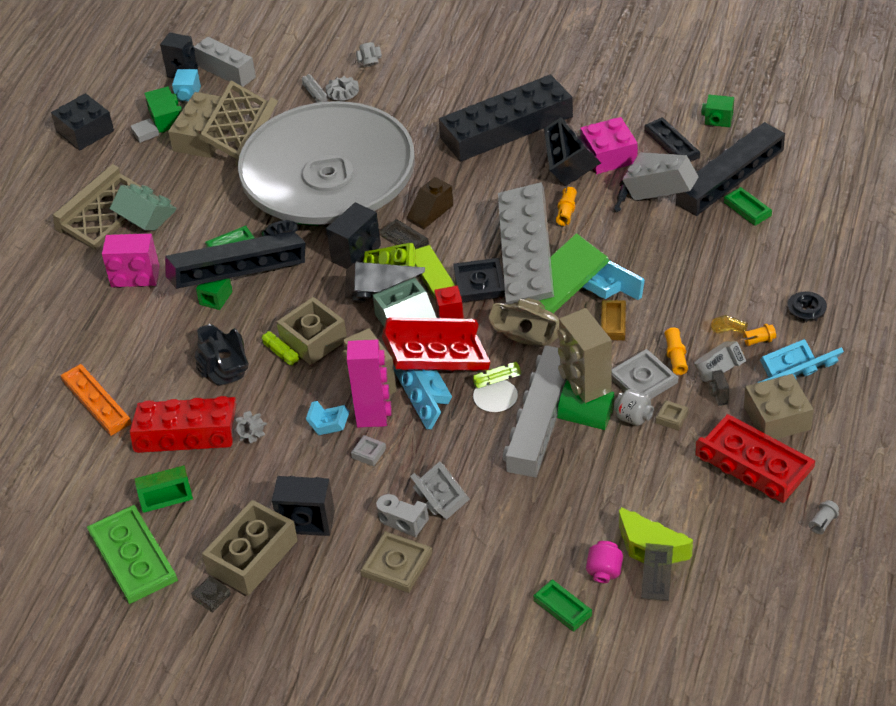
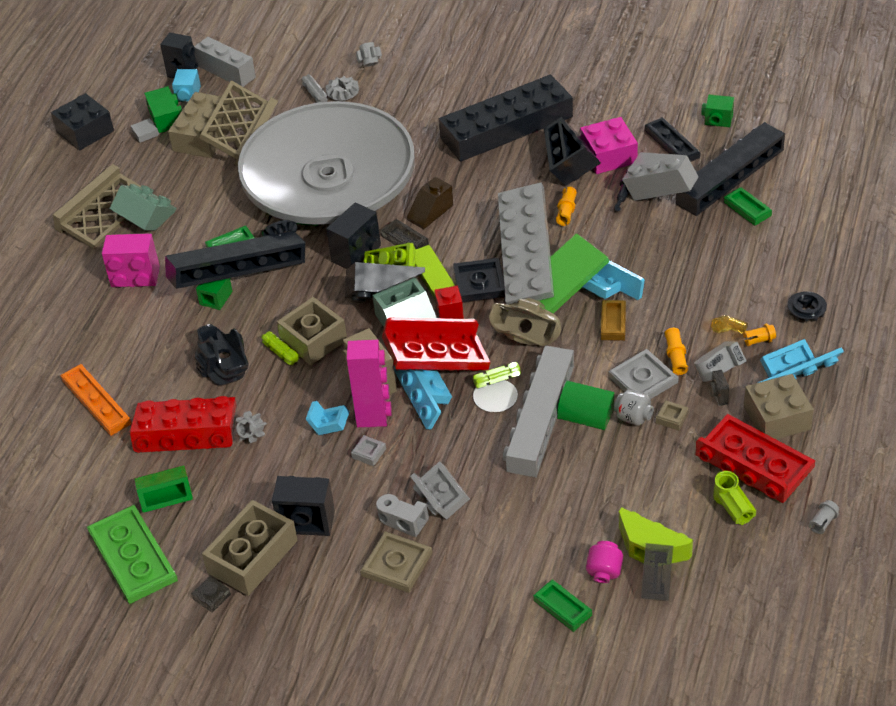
(585, 355): dark tan brick -> none
(733, 498): none -> lime piece

